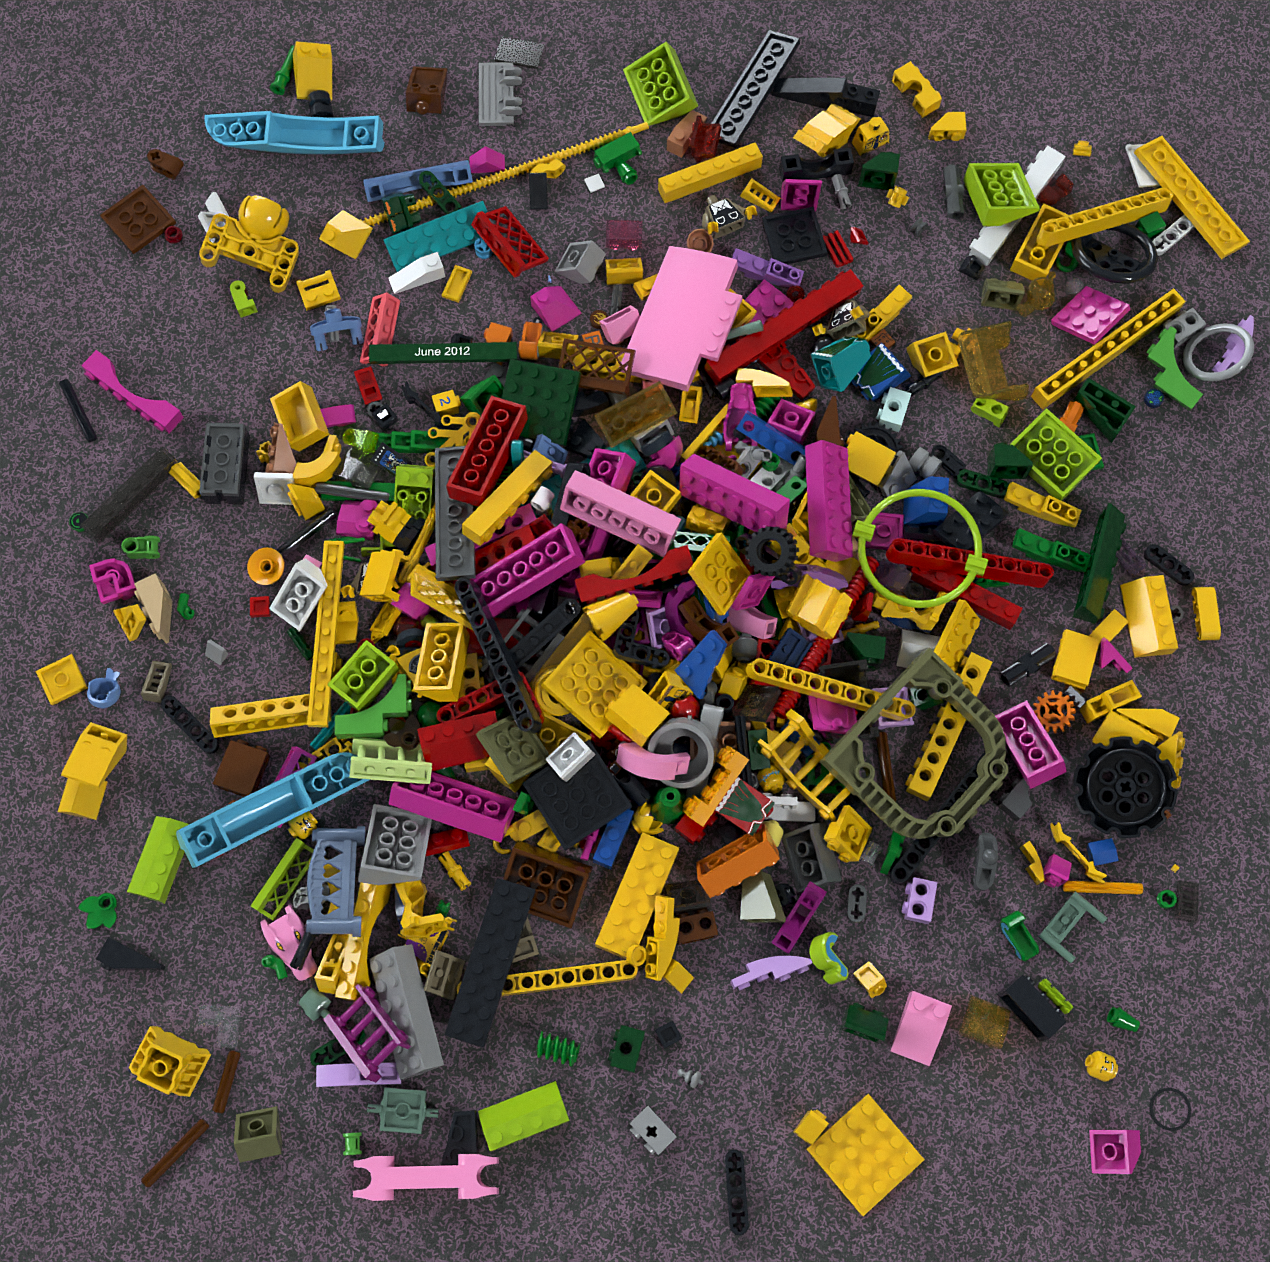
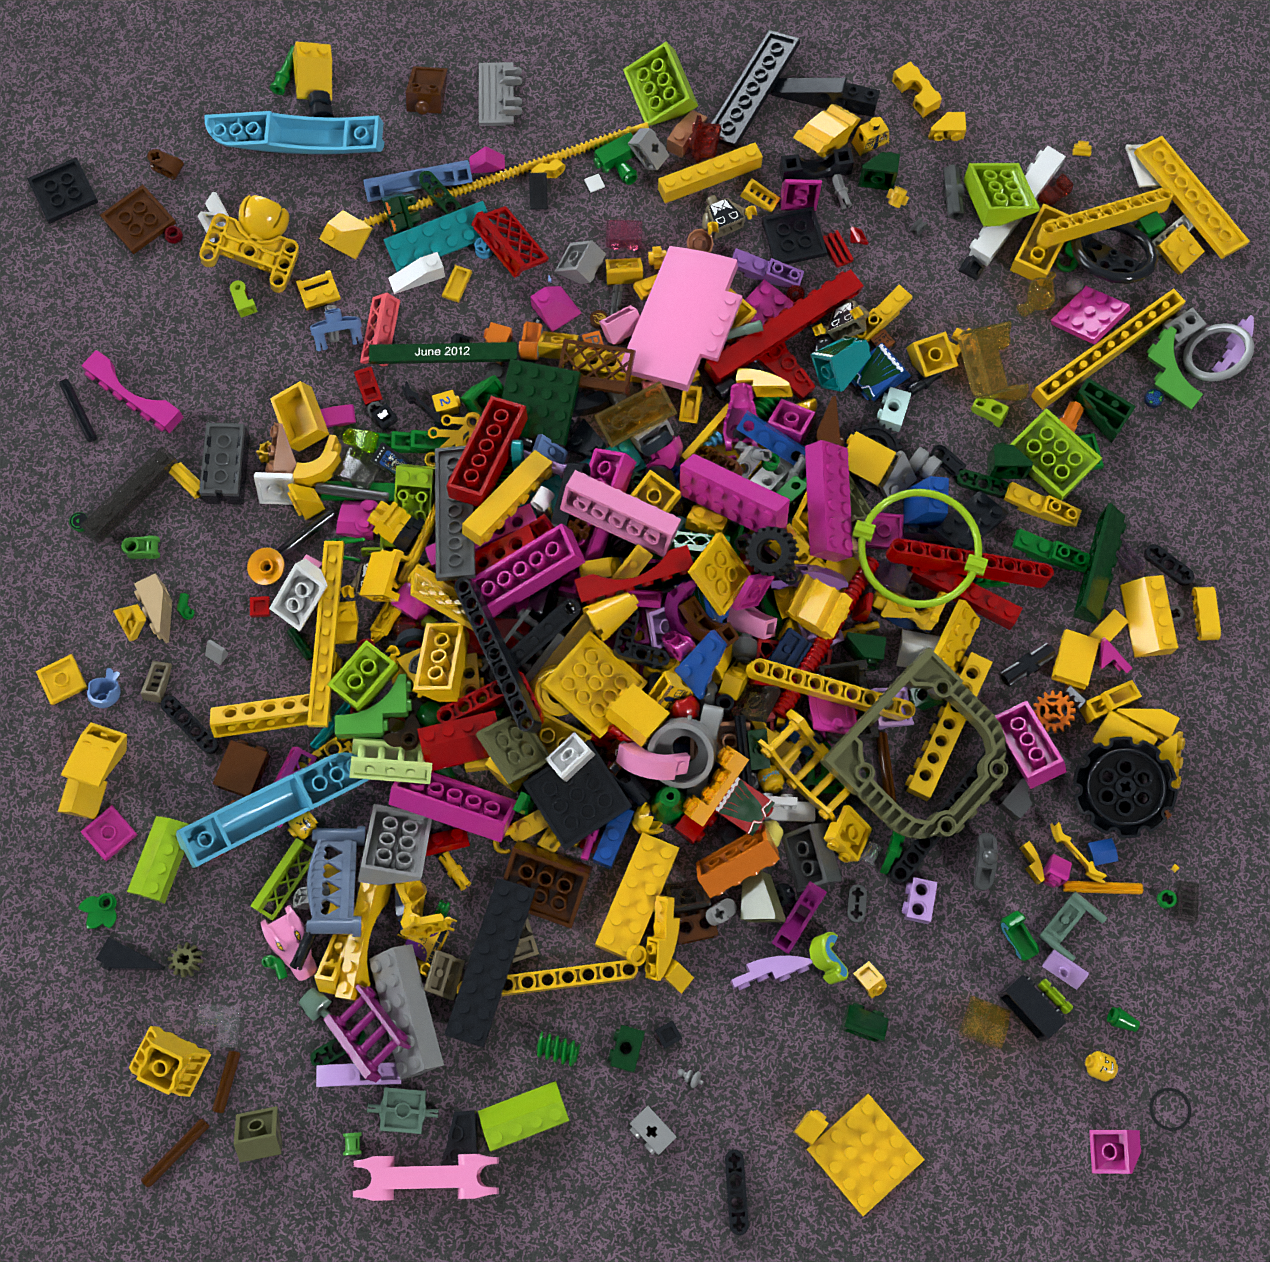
(62, 190): none -> black plate
(109, 833): none -> dark pink tile
(113, 580): dark pink brick -> none
(181, 968): none -> olive gear
(519, 52): clear smoke piece -> none
(648, 148): none -> light grey brick
(656, 257): none -> yellow gear
(714, 916): none -> light grey piece
(920, 1028): bright pink slope -> none
(1002, 294): olive slope -> none
(1065, 969): none -> lavender plate
(1180, 249): none -> yellow plate

